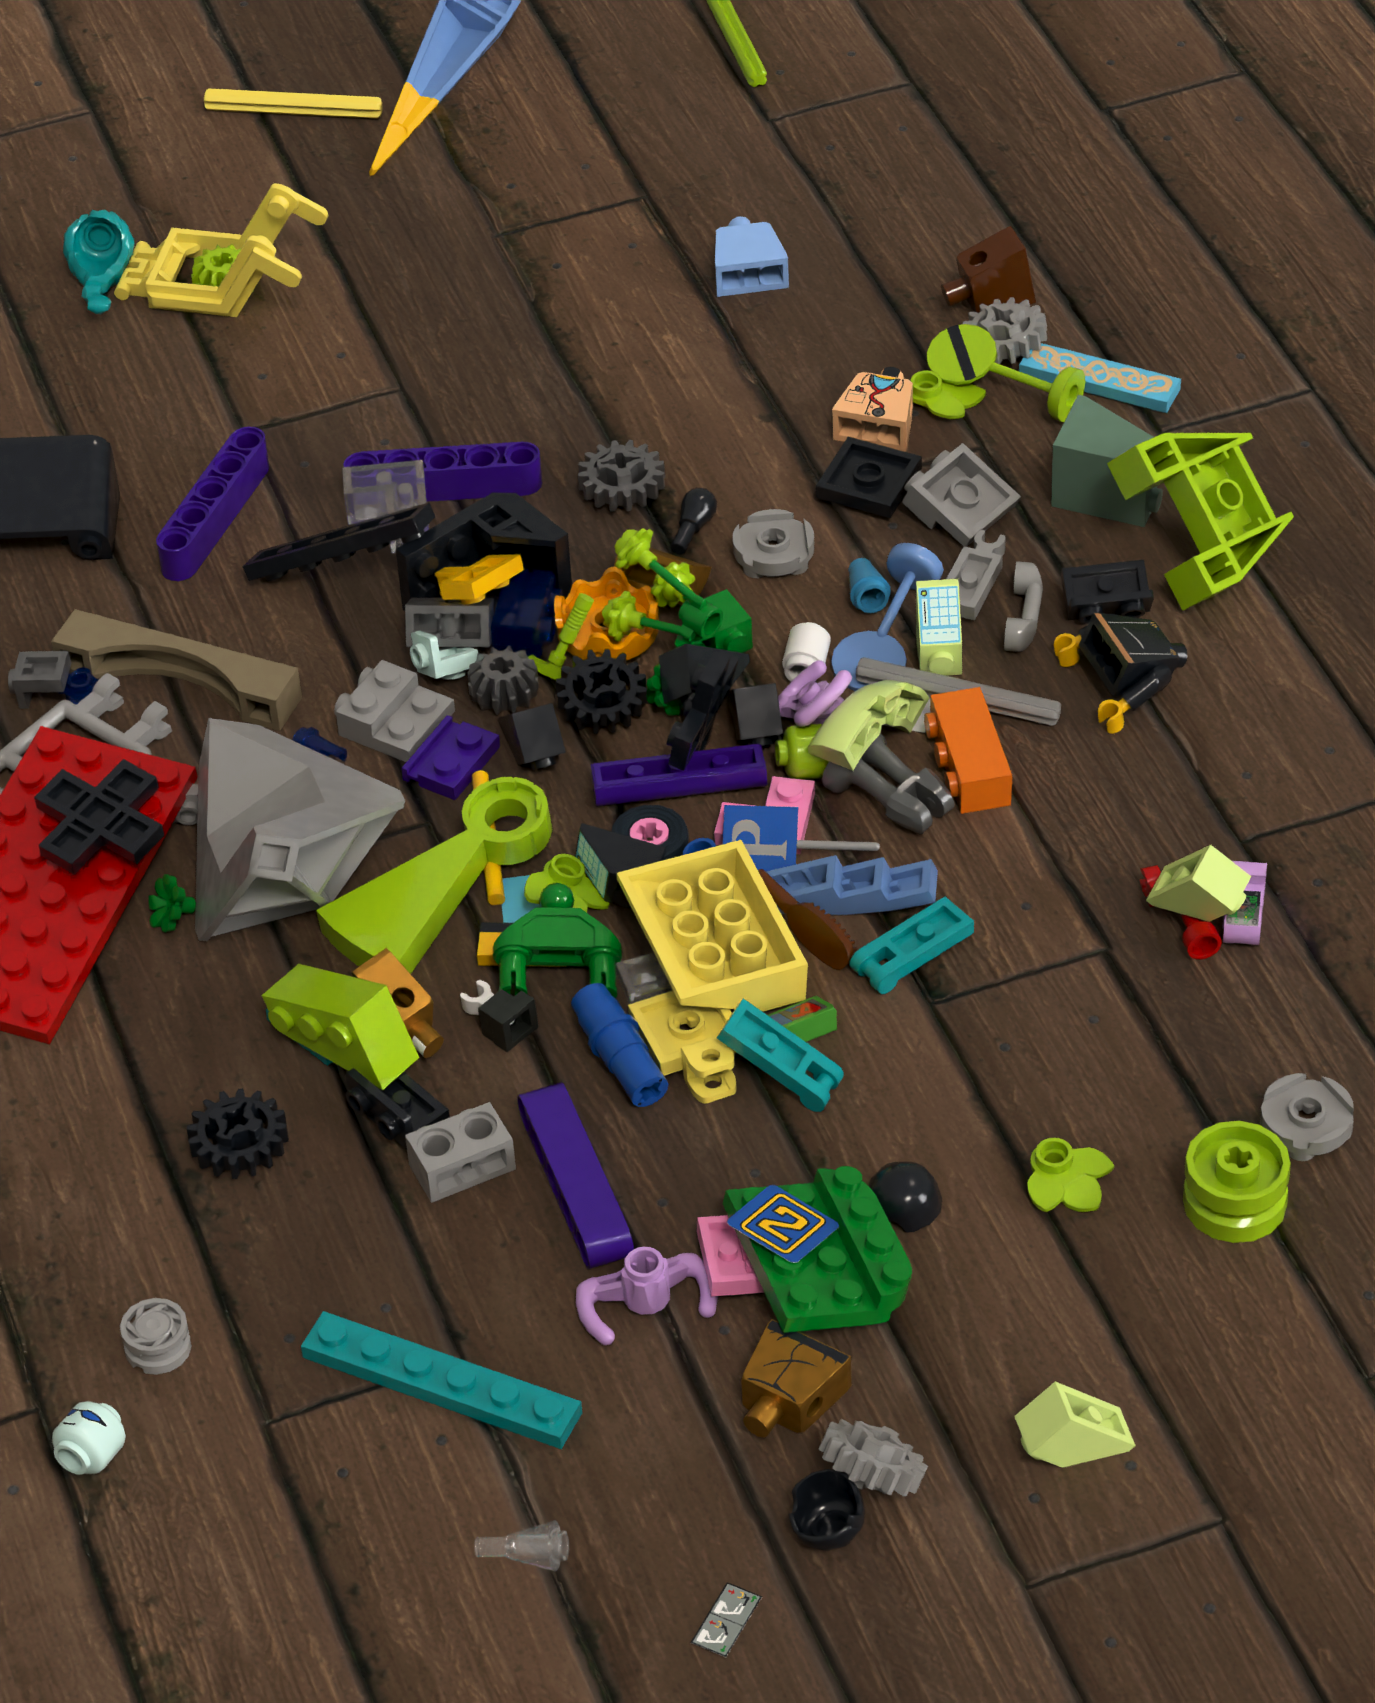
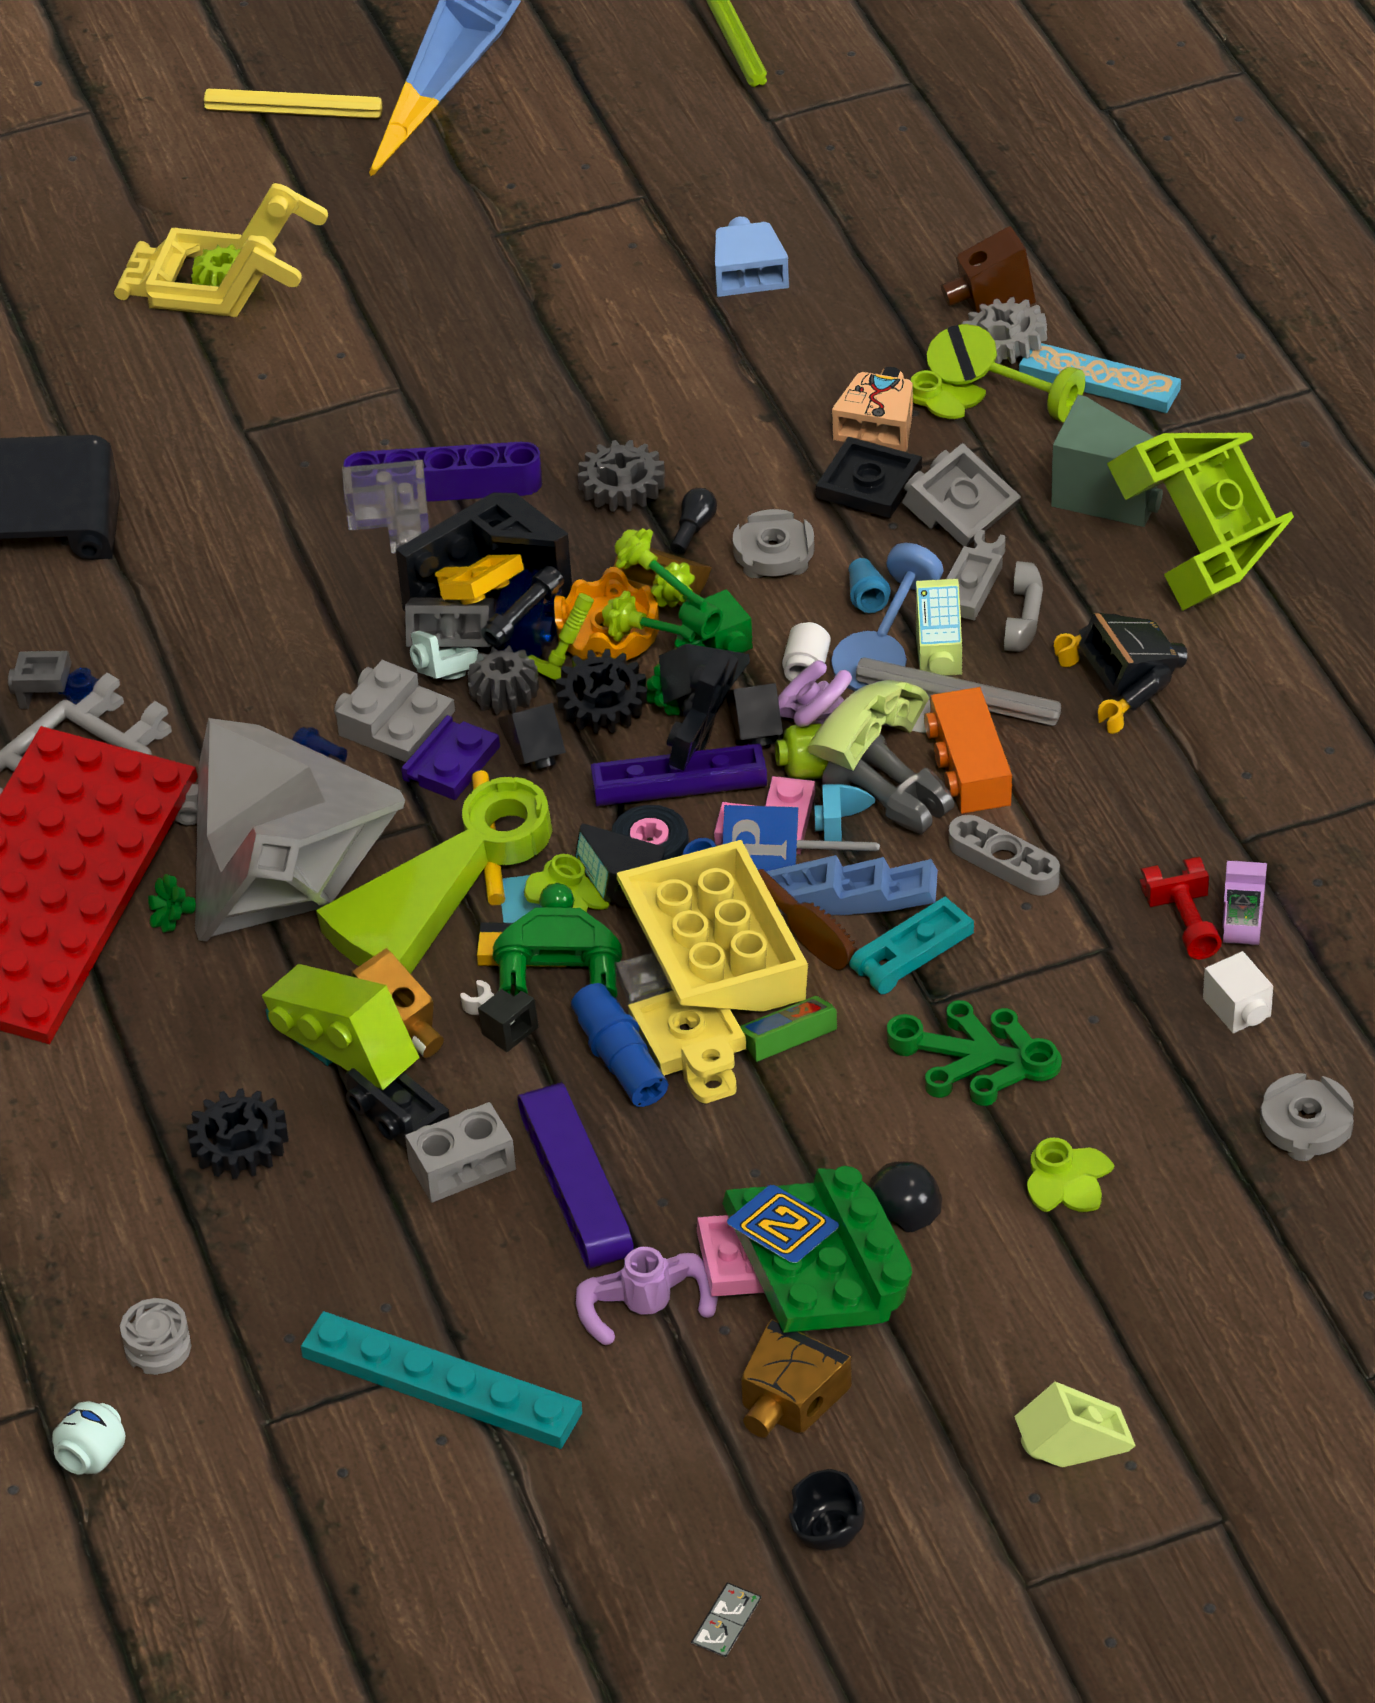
(97, 254): teal hair -> none
(99, 816): black plate -> none
(212, 503): dark purple beam -> none
(255, 687): dark tan arch -> none
(340, 543): black plate -> none
(501, 628): none -> black bar
(537, 1546): clear cone -> none
(781, 1055): teal plate -> none
(838, 802): none -> medium azure plate
(873, 1457): light grey gear -> none
(1030, 1059): none -> green plant
(1036, 877): none -> light grey beam
(1106, 589): black bracket -> none
(1201, 885): yellowish green slope -> none
(1236, 1181): lime wheel -> none
(1238, 992): none -> white brick

